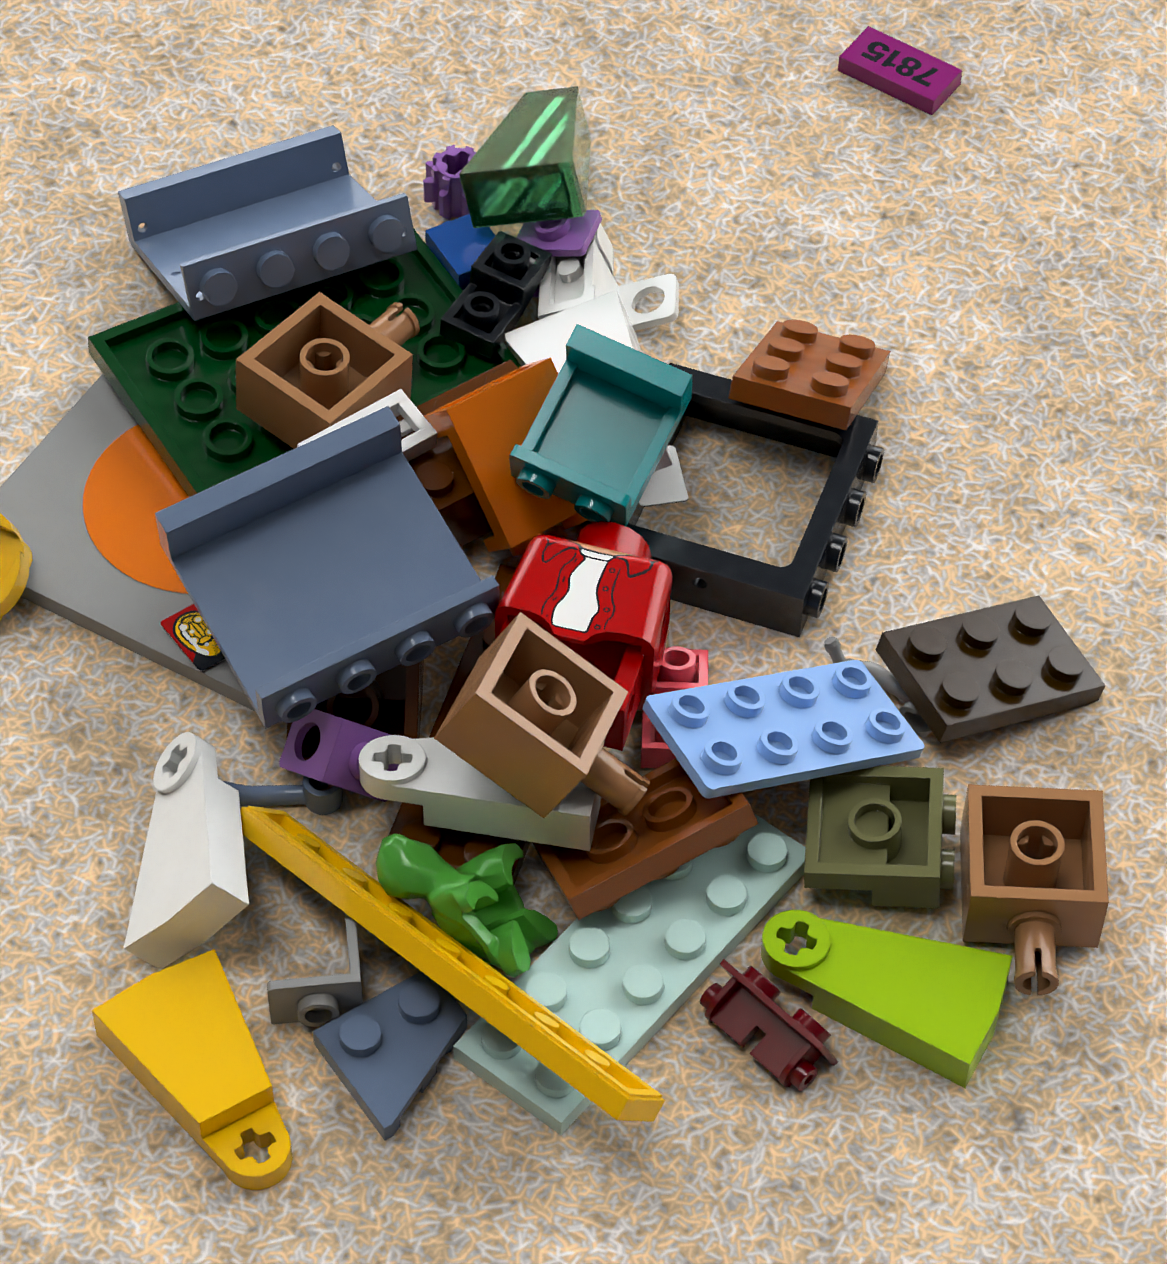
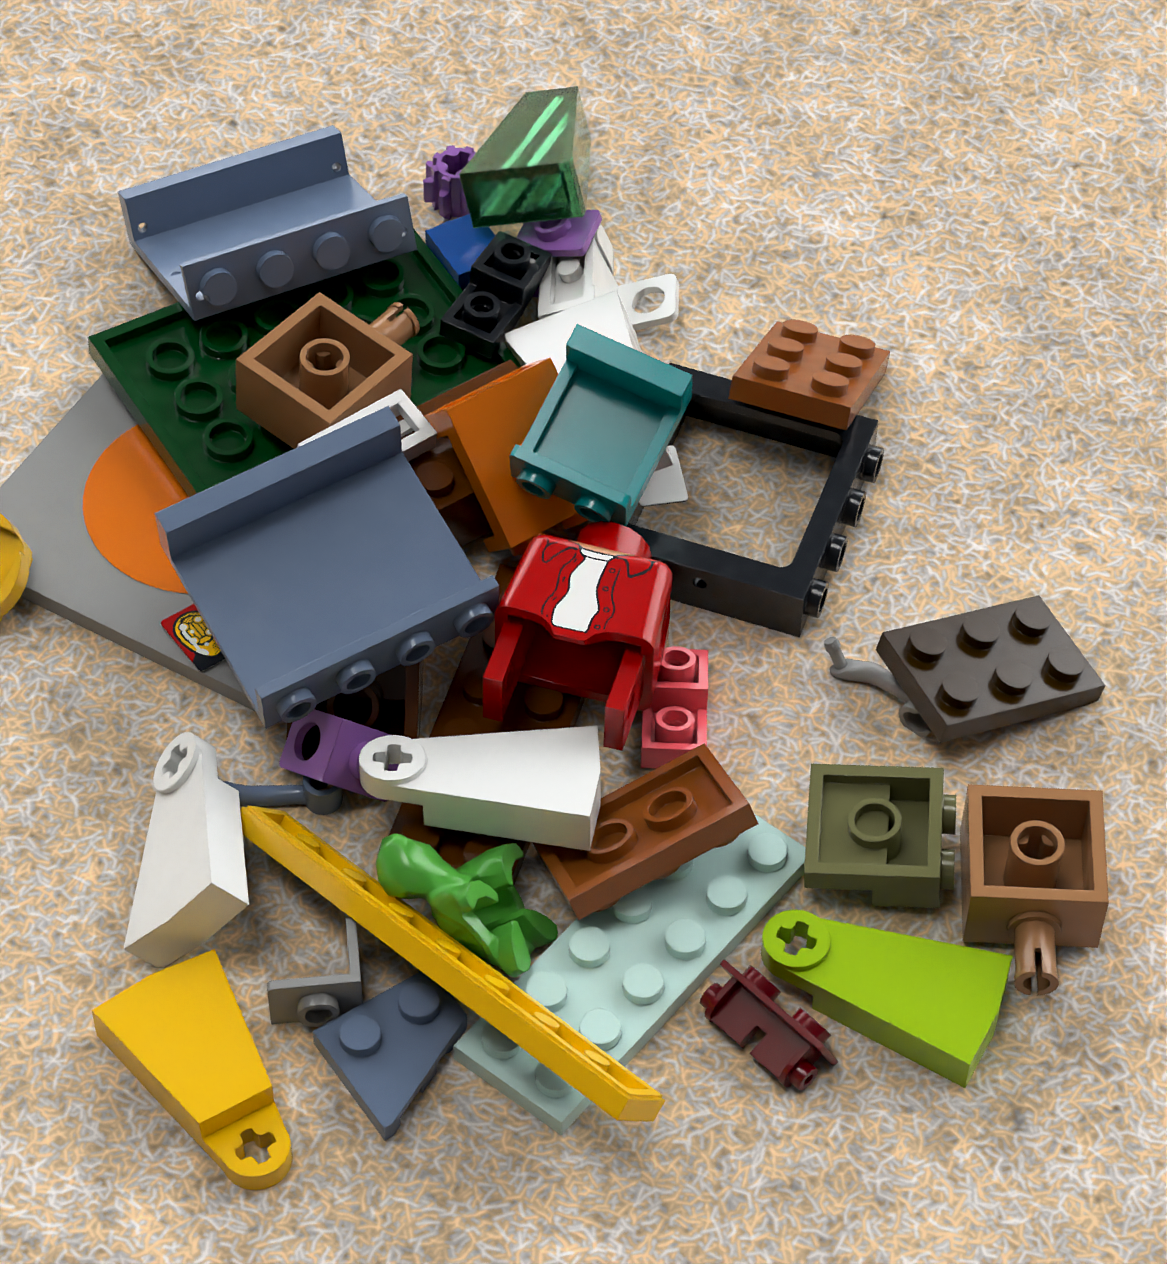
(539, 722): medium nougat brick -> none
(782, 728): light blue bracket -> none
(900, 70): magenta tile -> none

